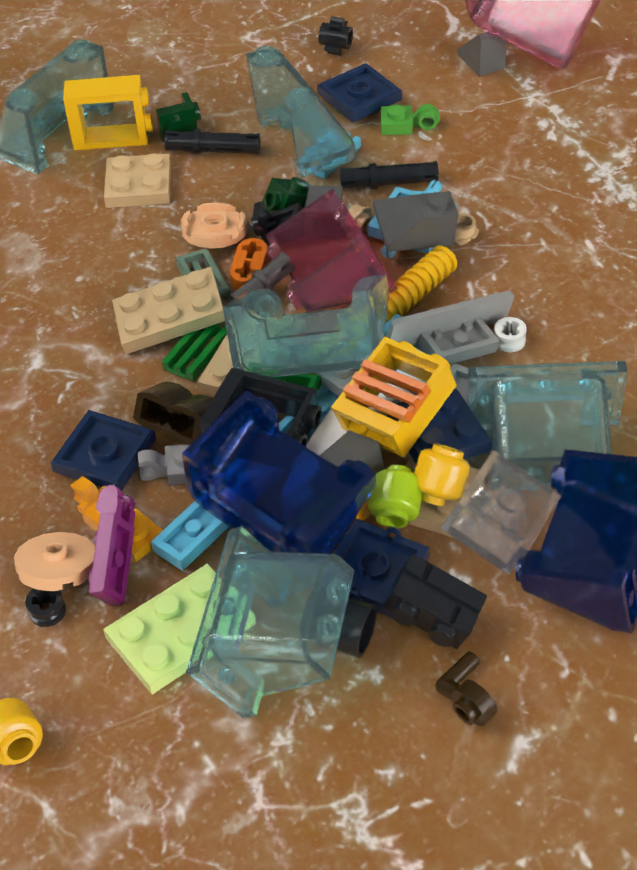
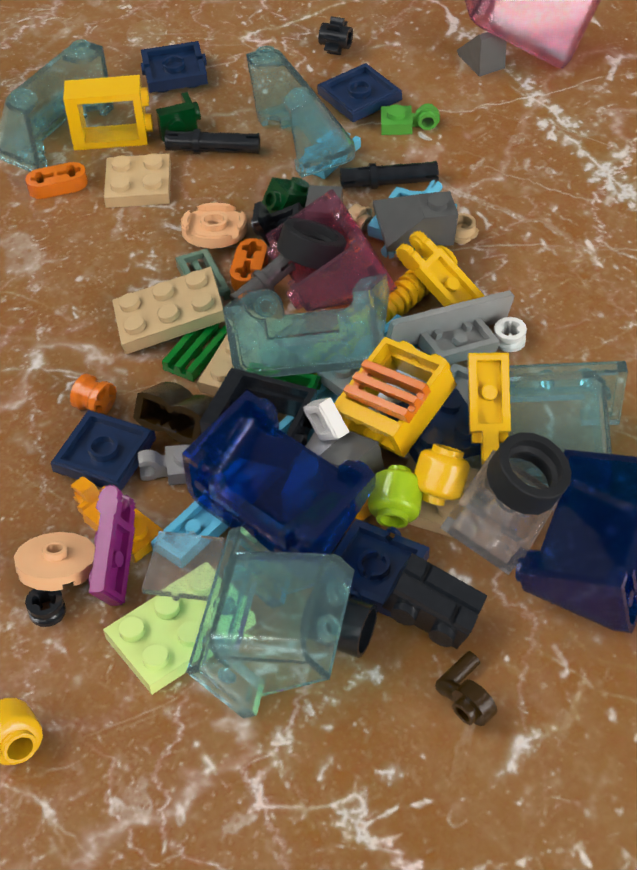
(56, 180): none -> orange beam
(93, 395): none -> orange wheel
(174, 67): none -> dark blue plate
(183, 565): none -> clear piece
(309, 242): none -> black tyre
(325, 419): none -> white tile
(438, 271): none -> yellow hinge
(489, 400): none -> yellow hinge
(515, 492): none -> black tyre

